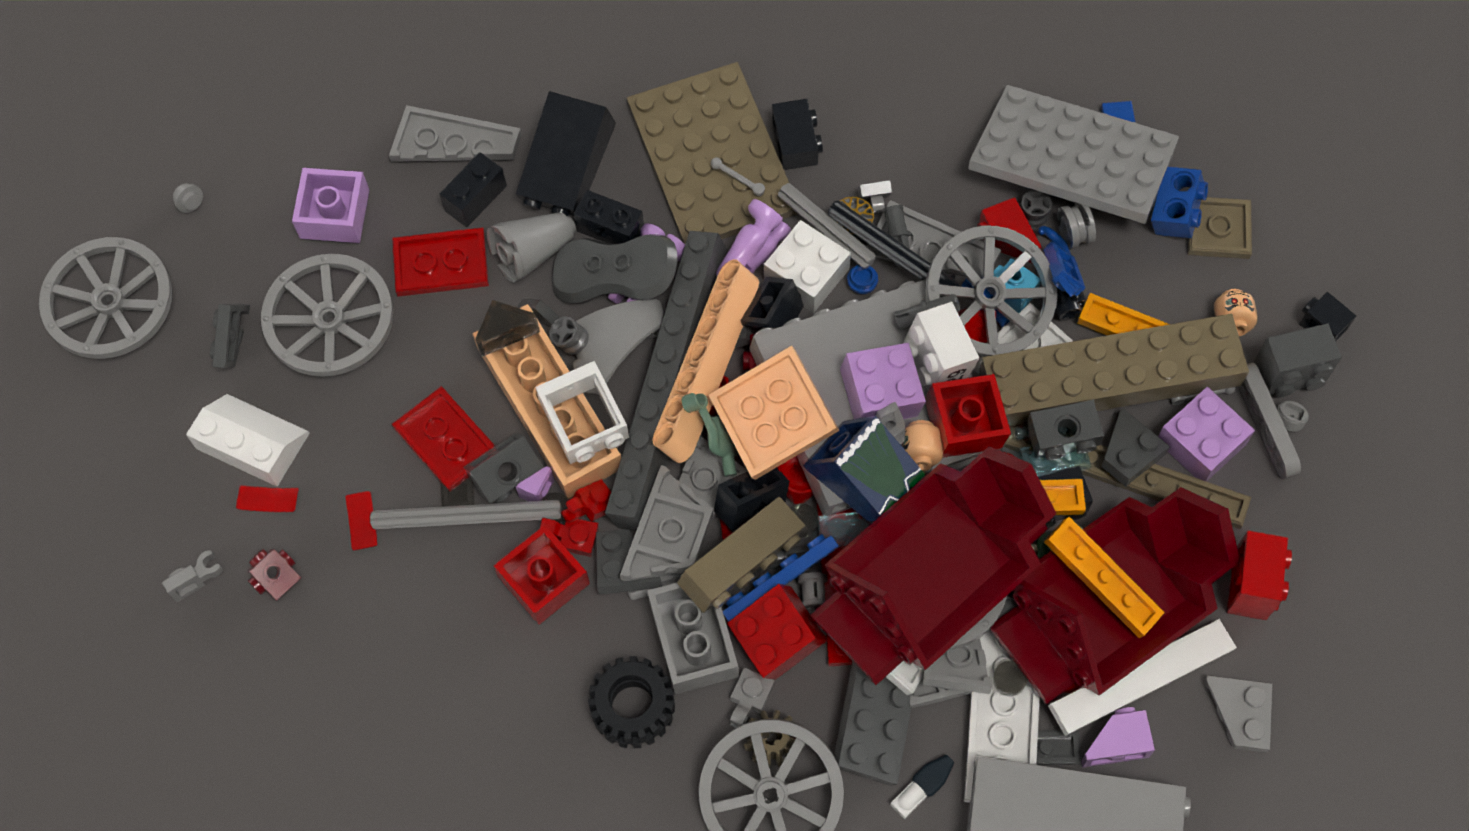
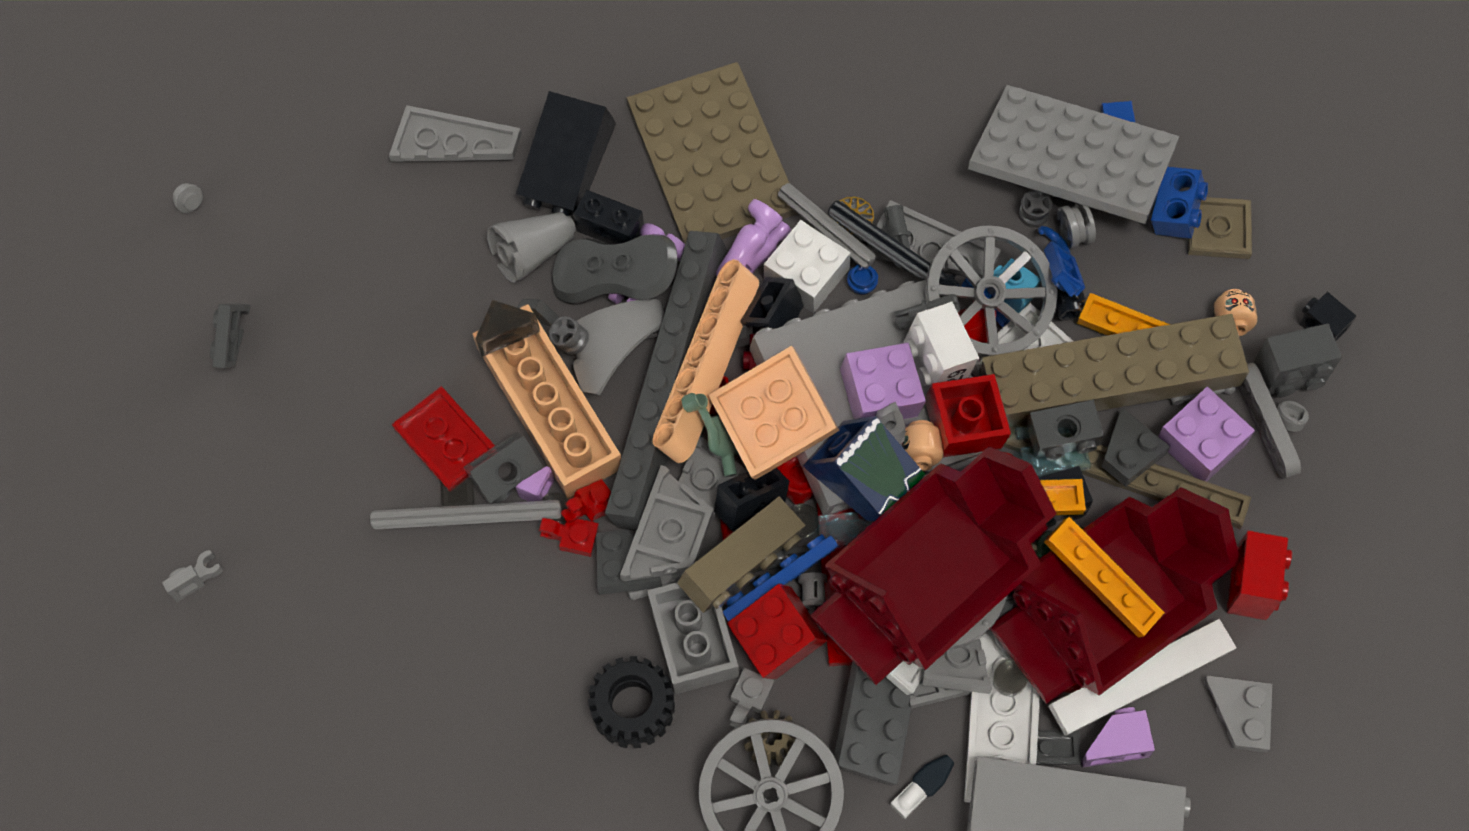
(102, 295): light grey wheel -> none
(247, 438): white slope -> none
(267, 499): red sticker -> none
(284, 577): brick -> none
(323, 311): light grey wheel -> none
(330, 205): lavender brick -> none
(359, 510): red sticker -> none
(440, 262): red tile -> none
(473, 189): black brick -> none
(542, 574): red brick -> none
(569, 386): white window -> none
(758, 188): light grey hinge -> none
(795, 134): black brick -> none
(875, 193): light grey tile -> none
(1010, 216): red slope -> none

